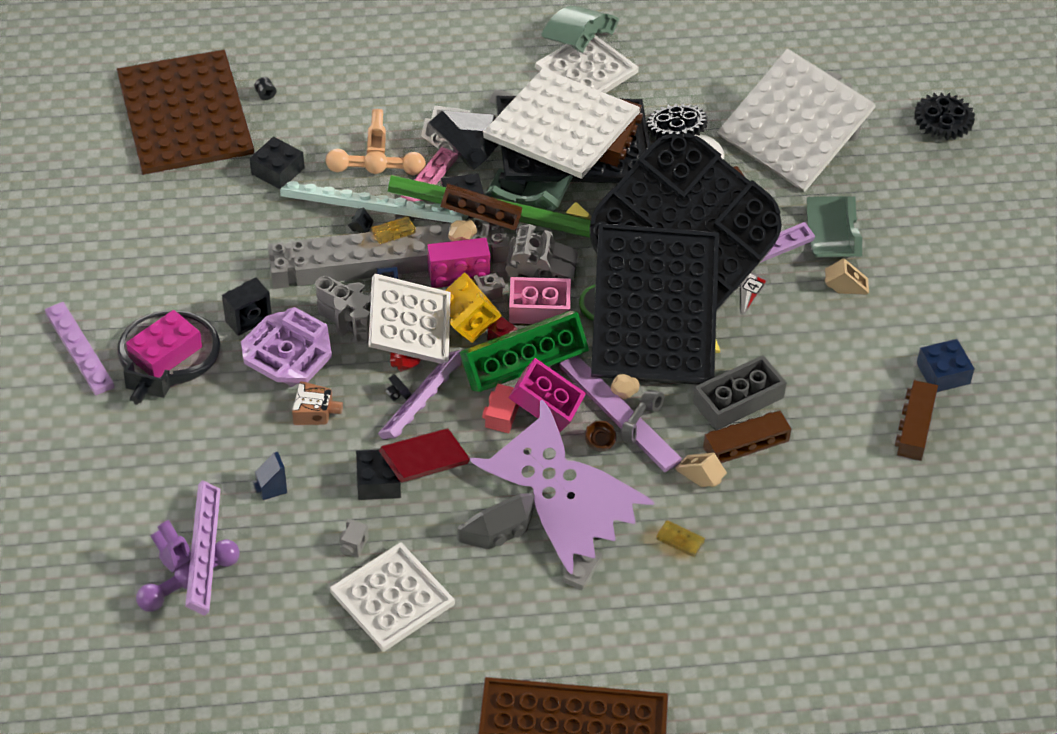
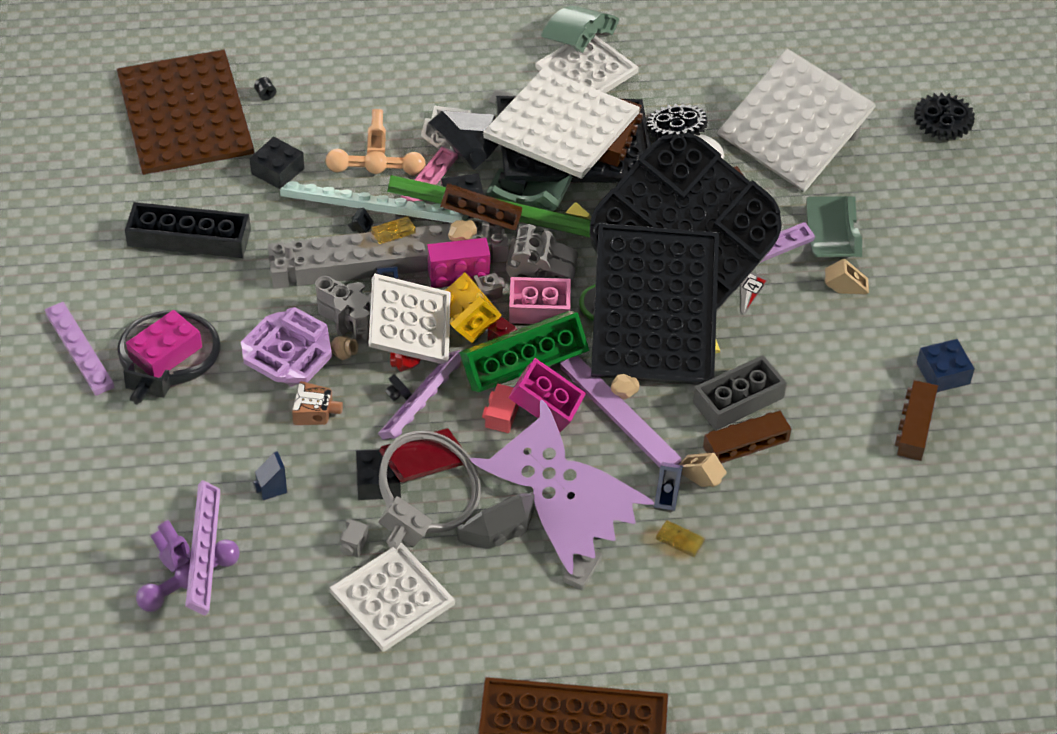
(188, 230): none -> black brick
(246, 306): black brick -> none
(344, 347): none -> tan rock
(403, 519): none -> light grey brick
(600, 436): reddish brown hair -> none
(650, 401): dark grey piece -> none
(668, 486): none -> dark blue slope

